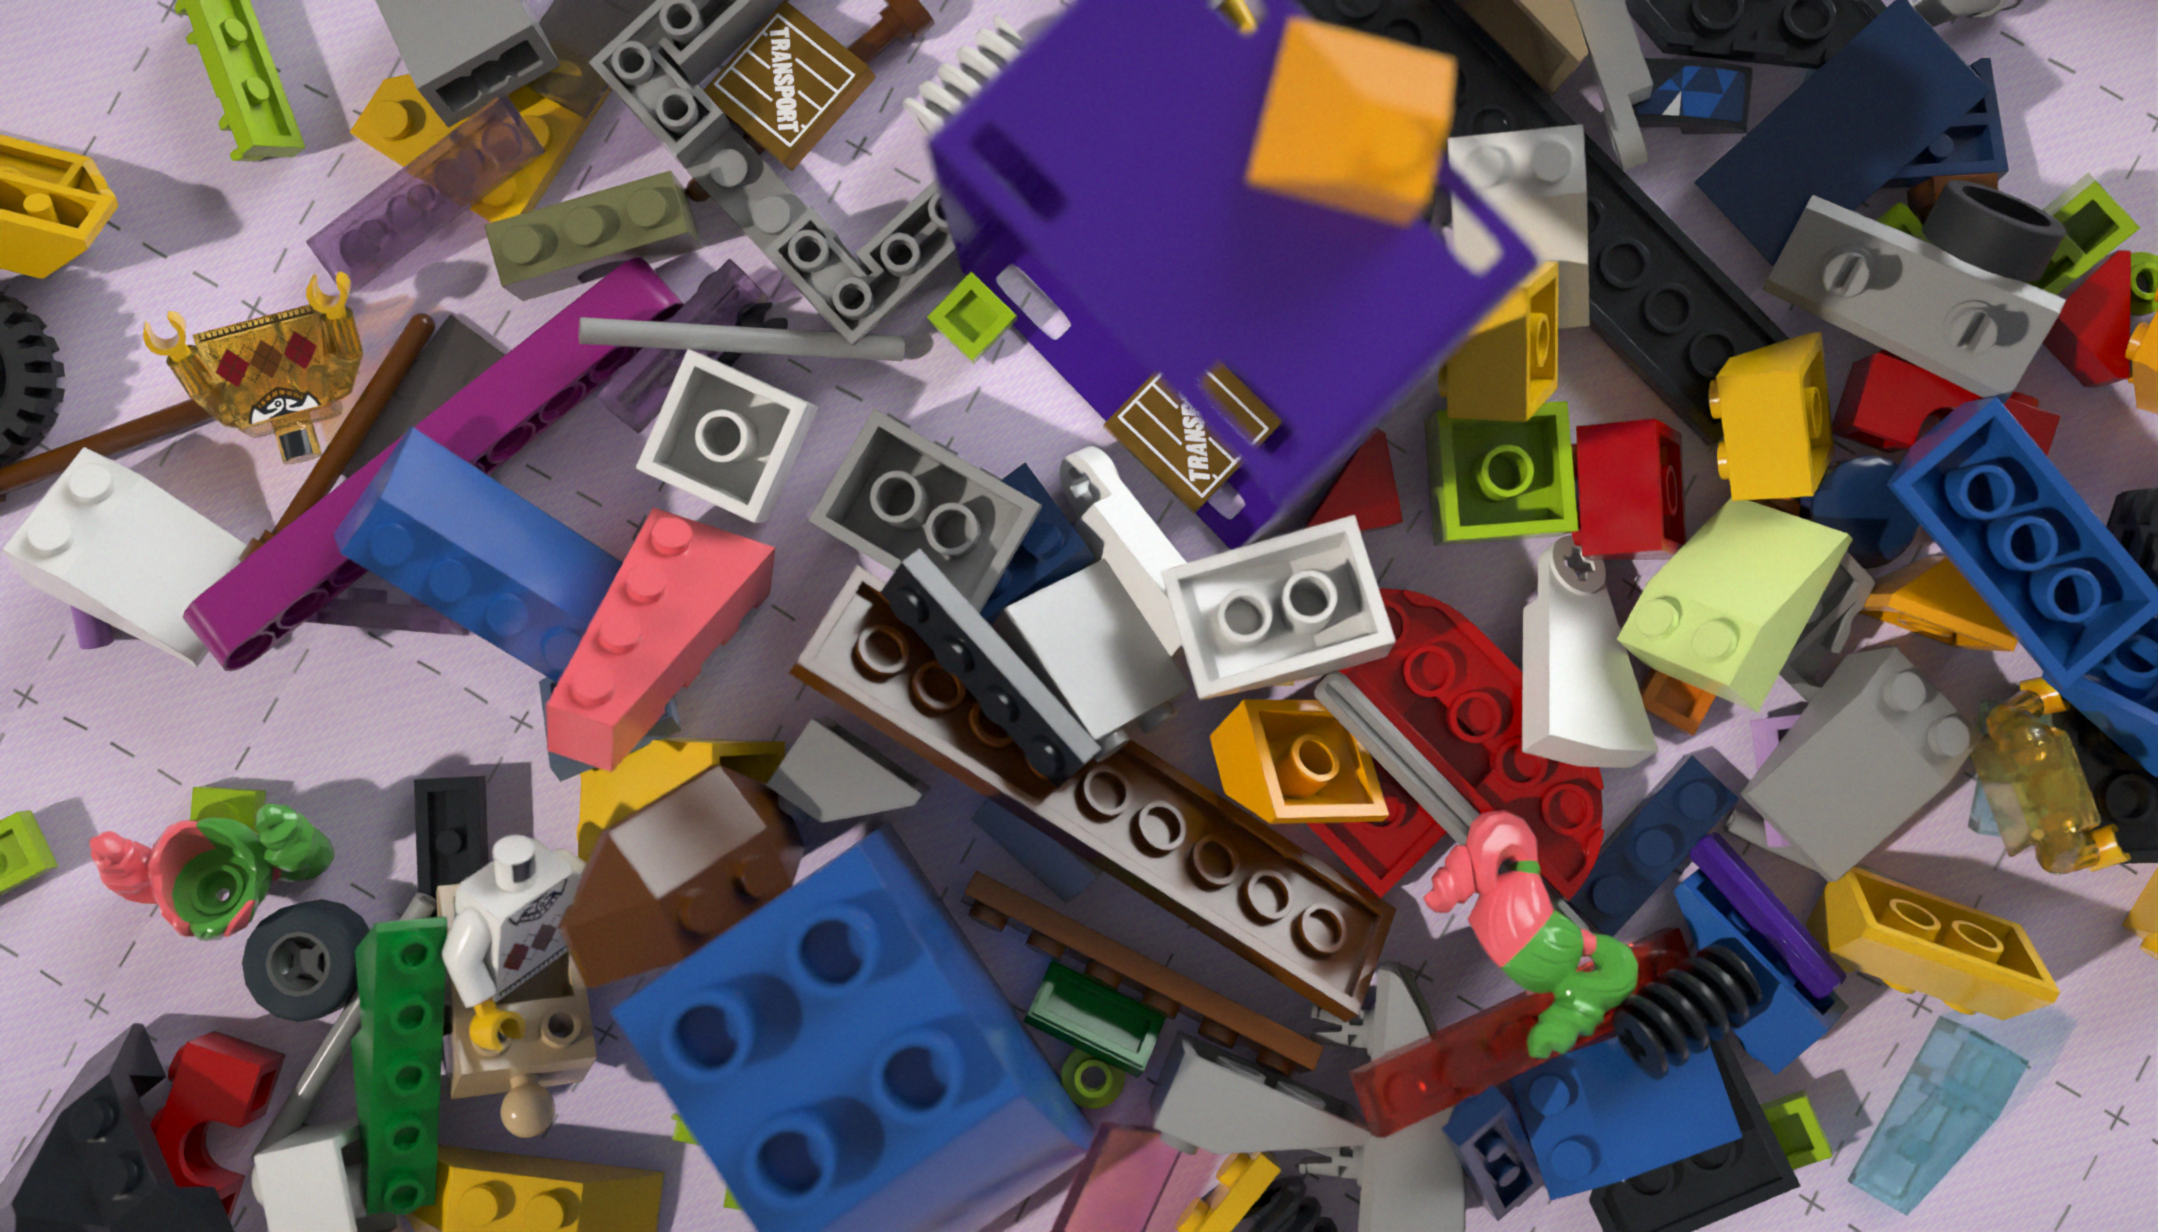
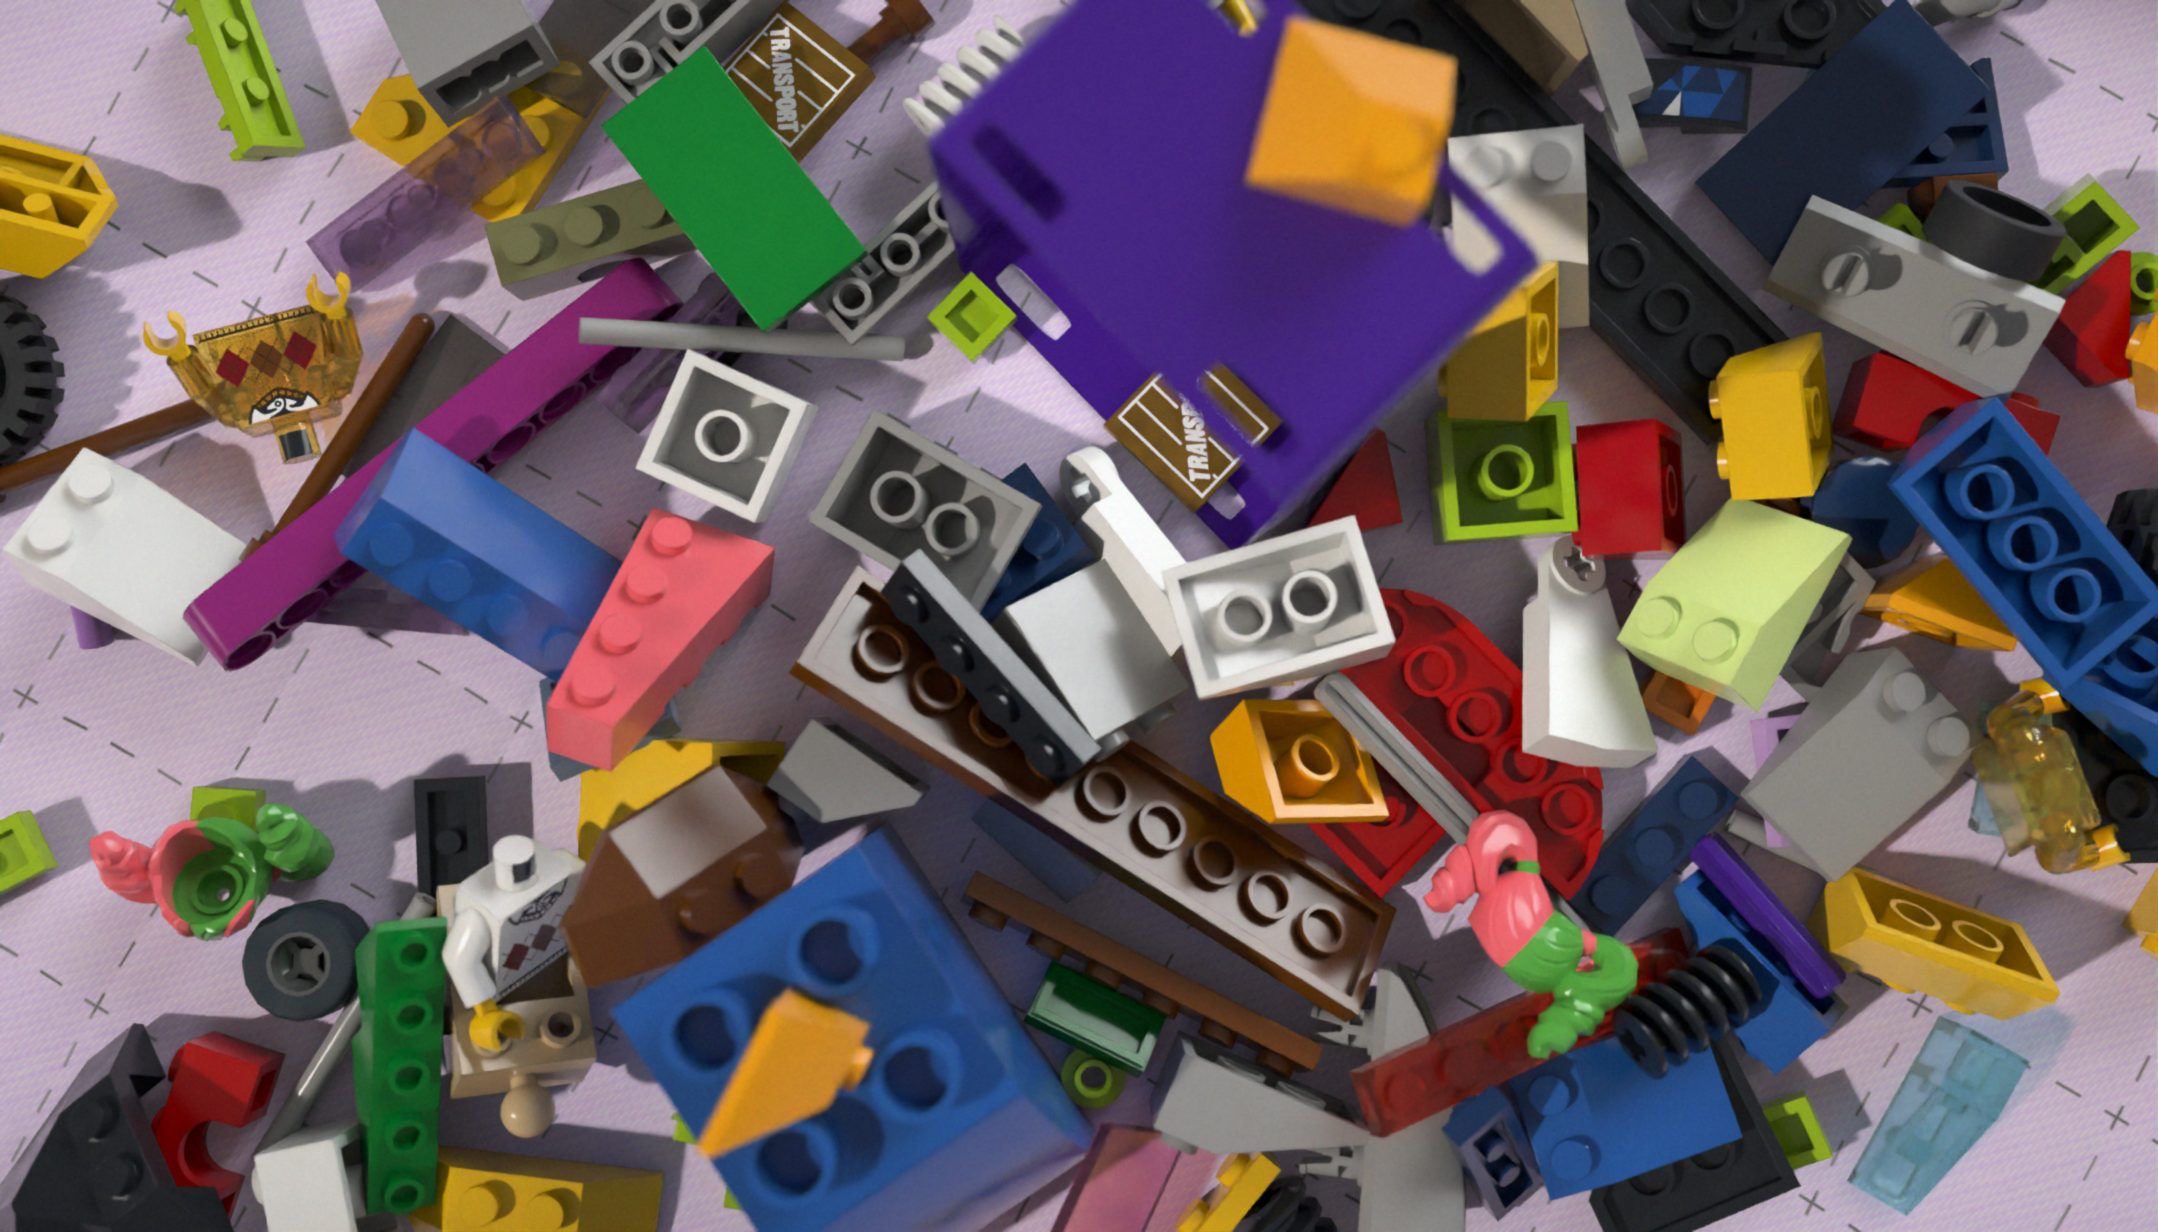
(735, 190): none -> green tile
(789, 1070): none -> light orange slope

